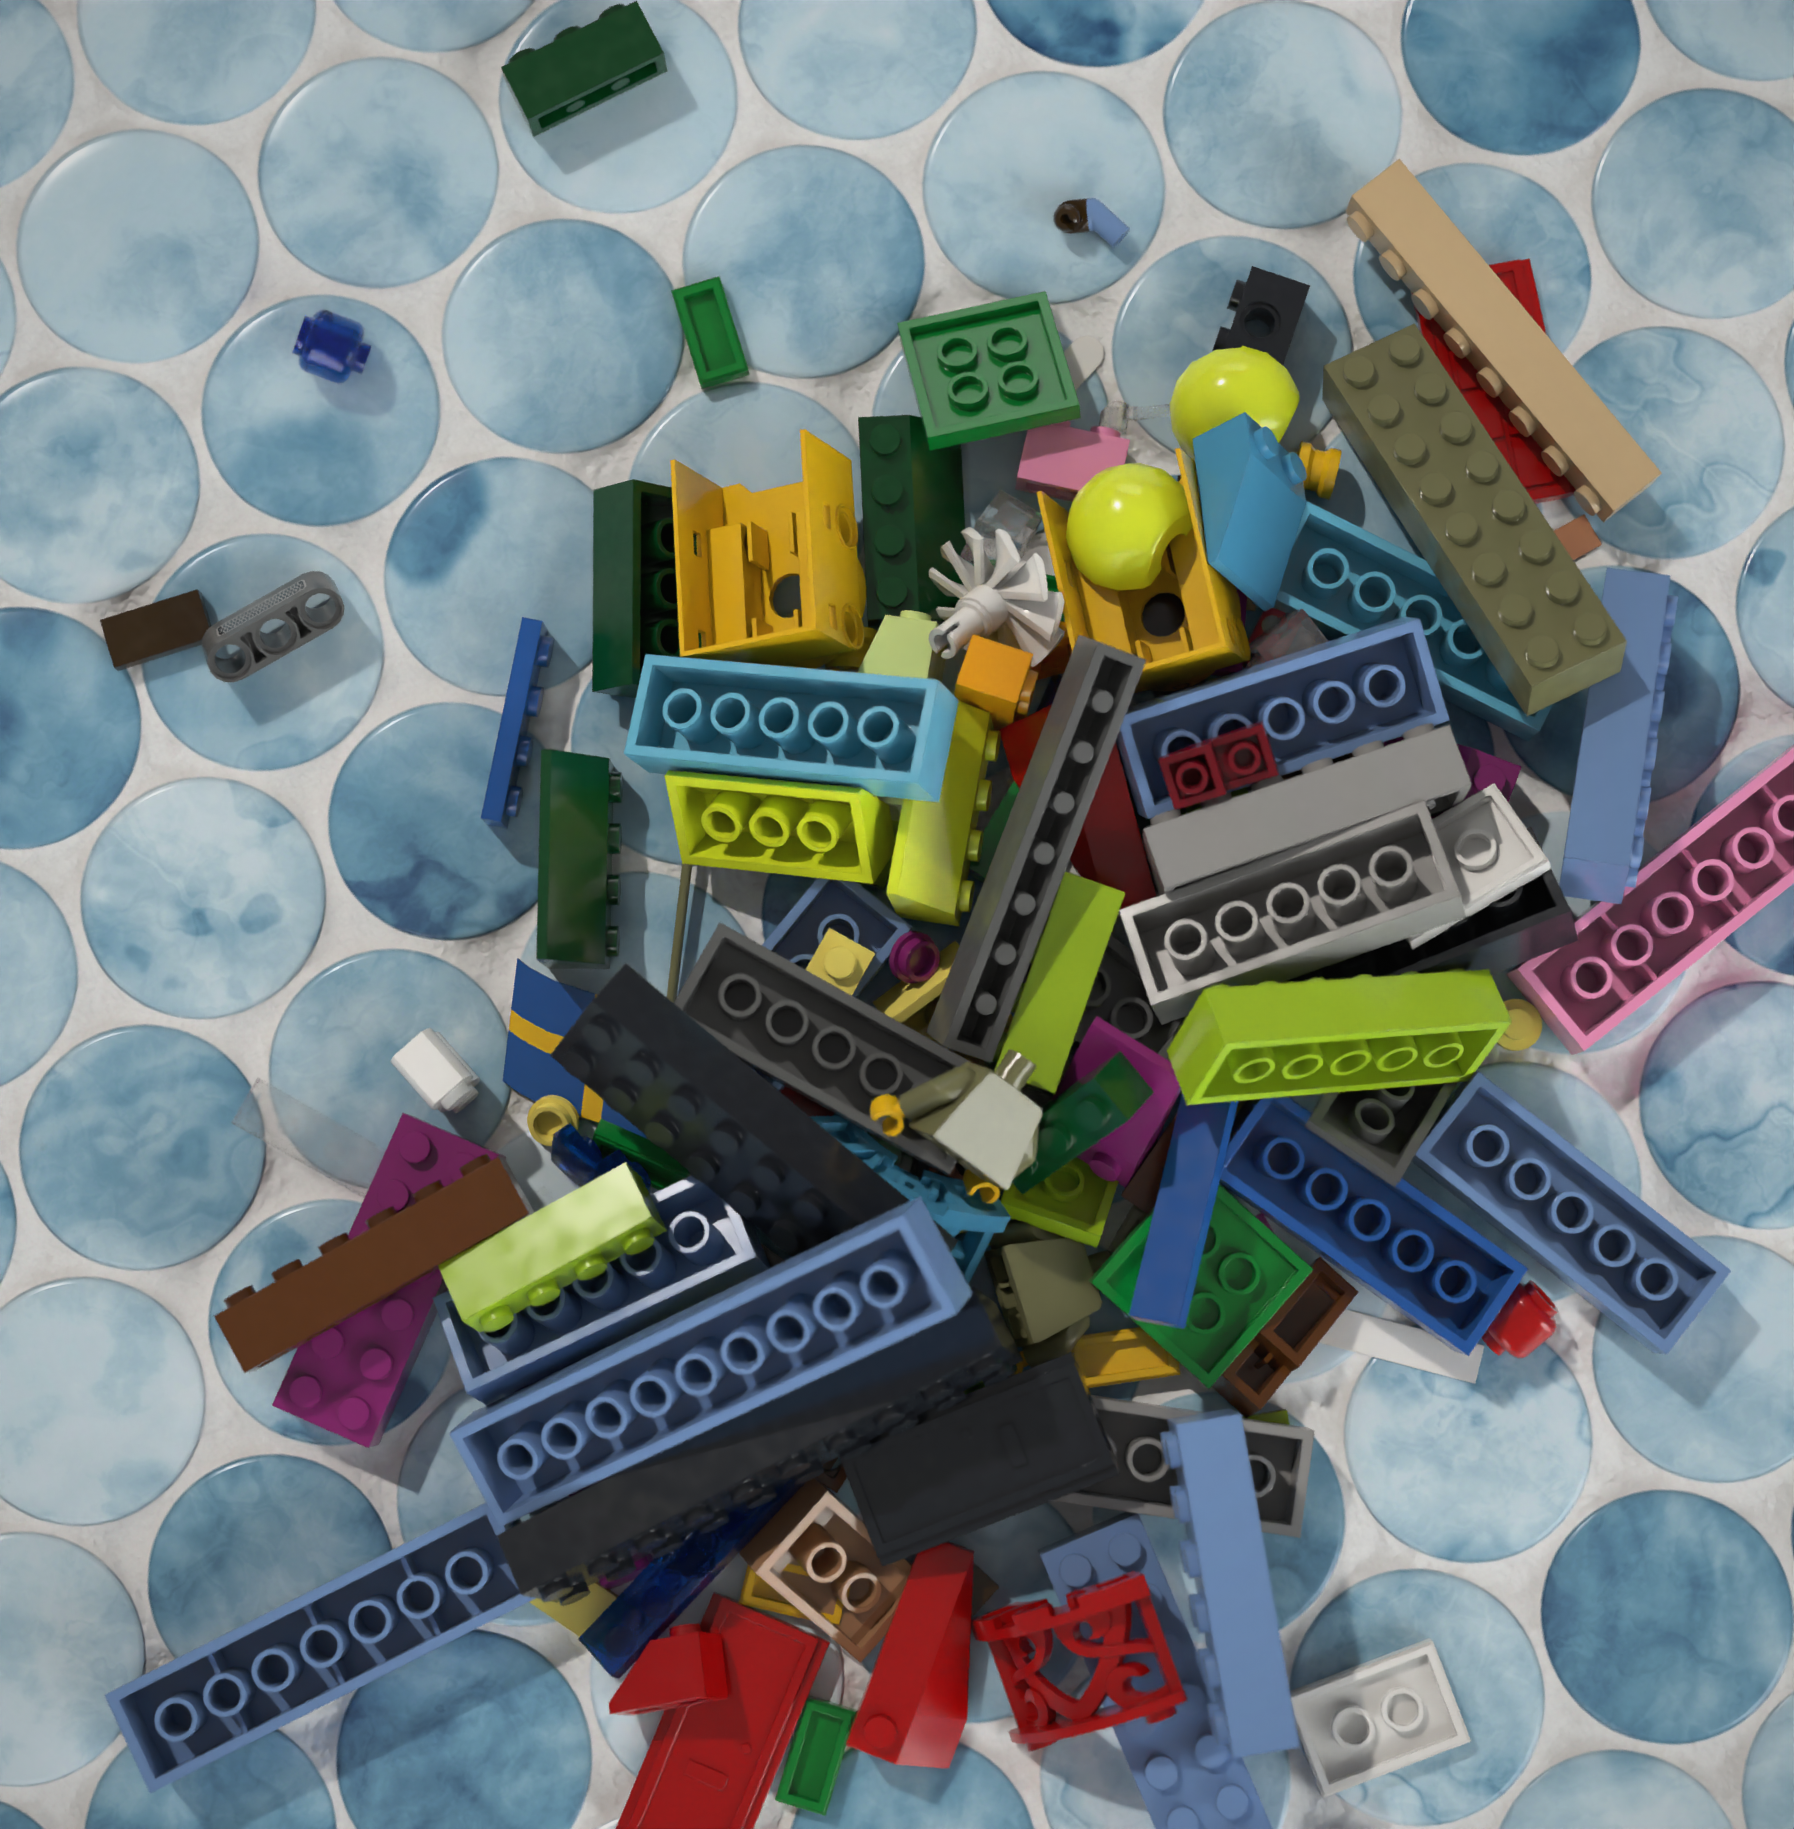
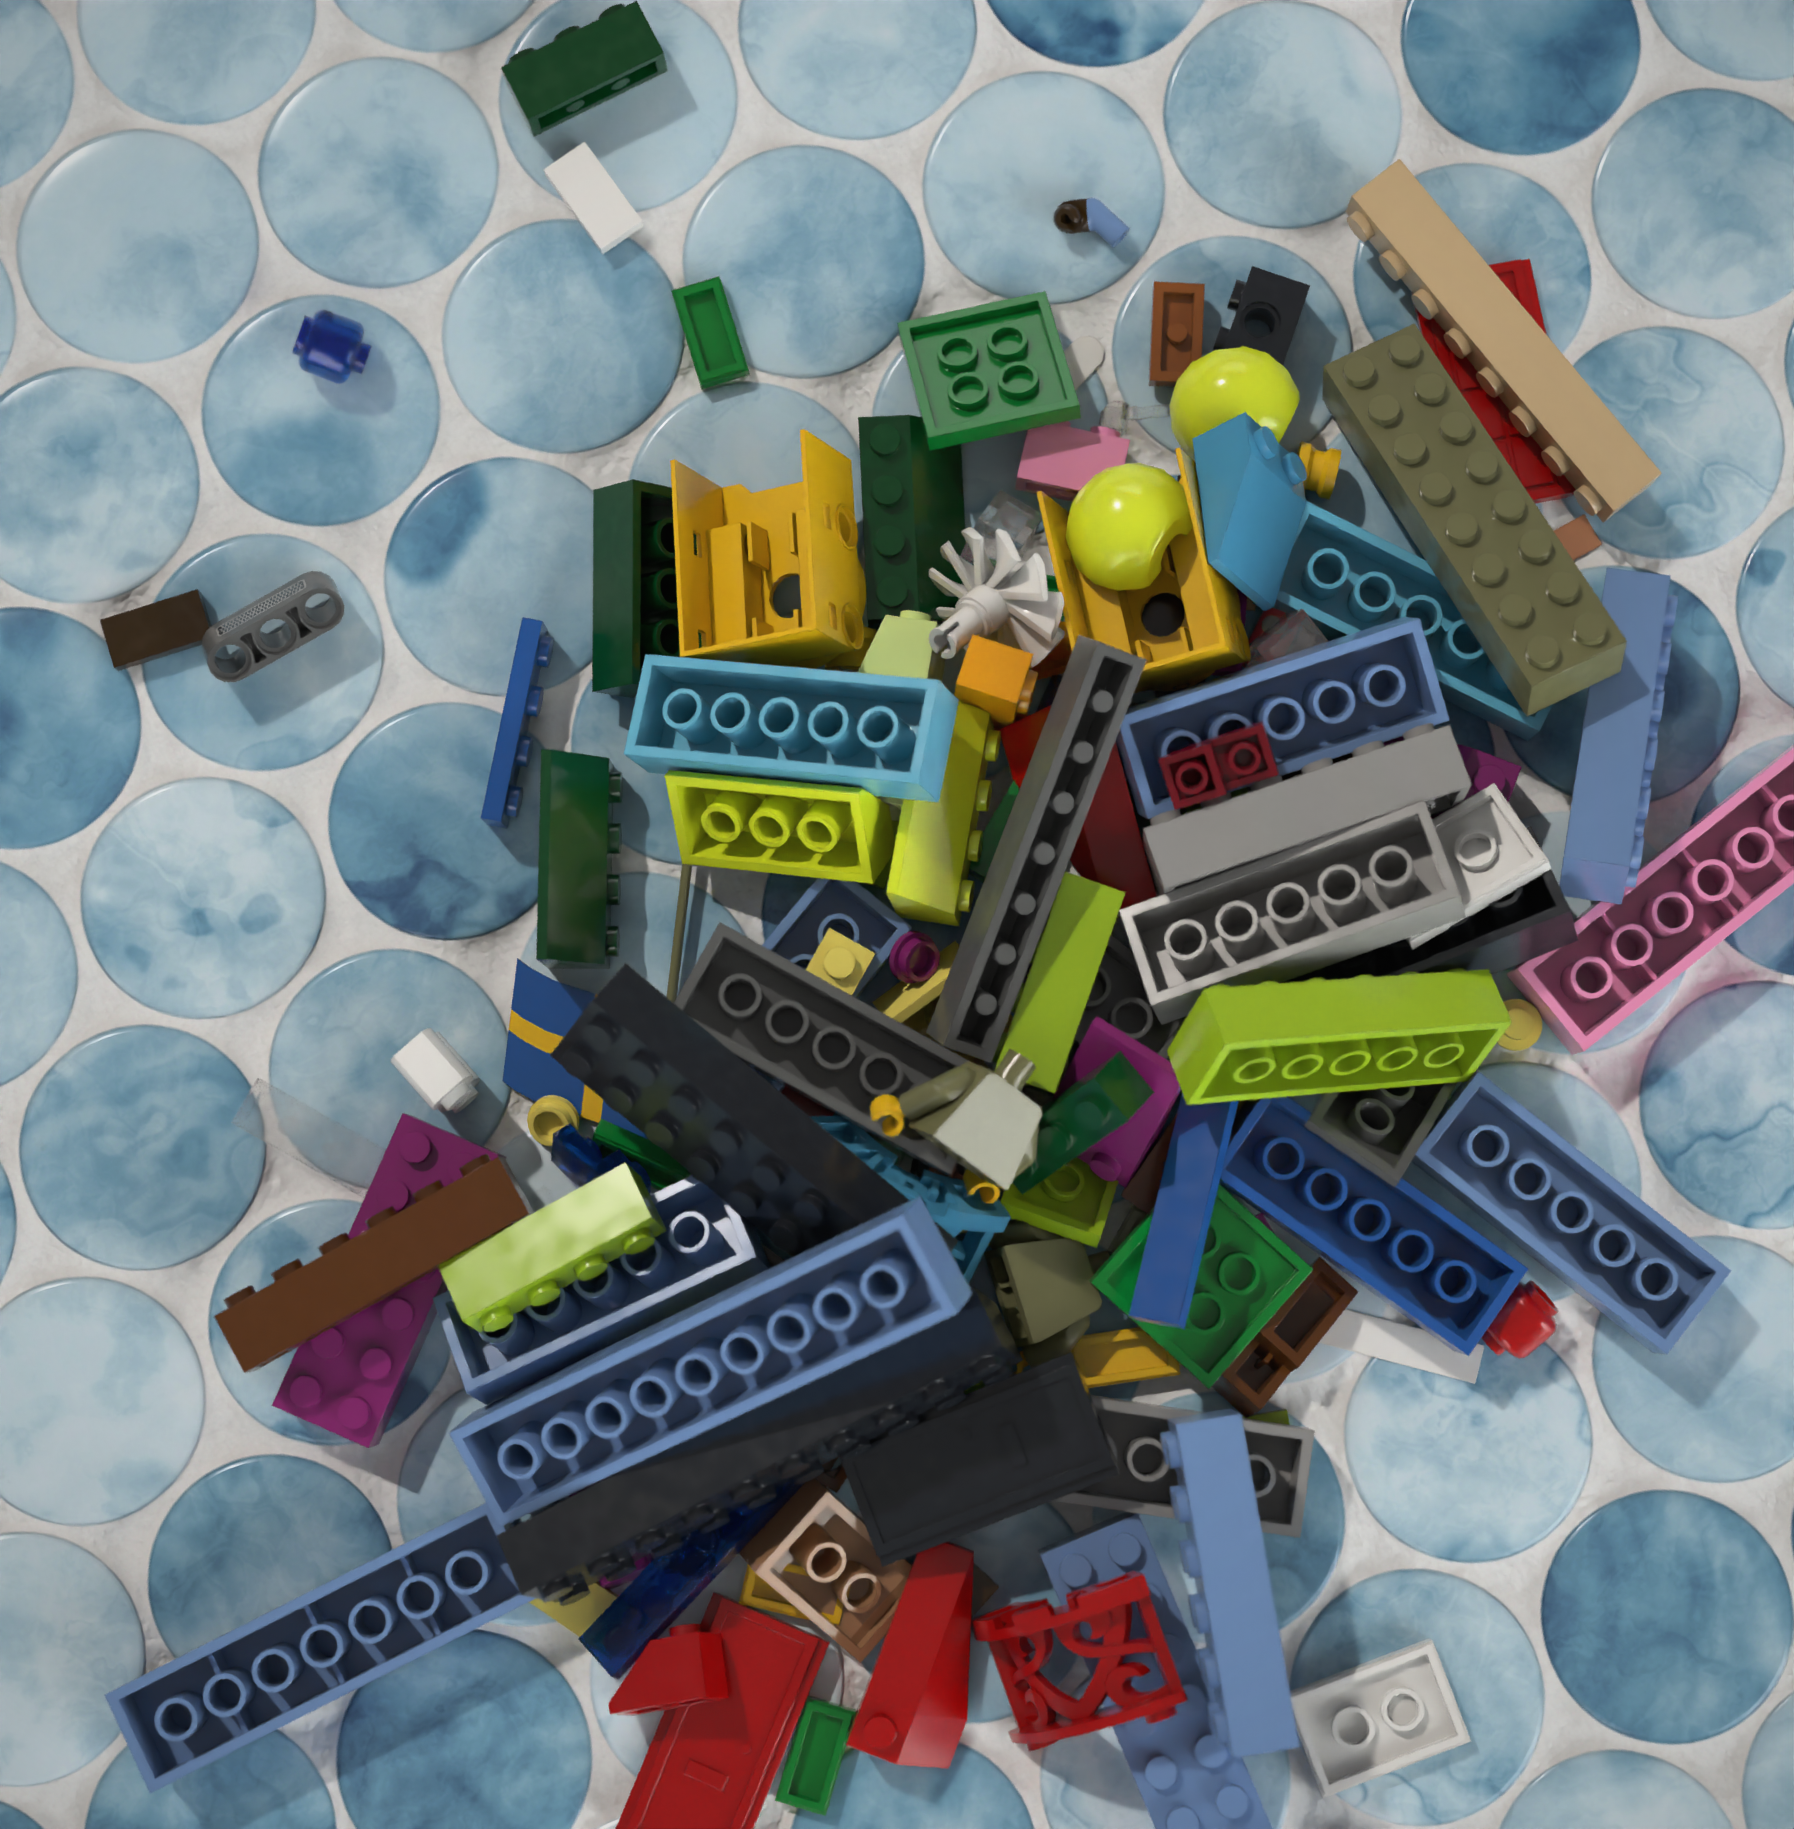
(593, 197): none -> white tile
(1175, 330): none -> dark orange plate

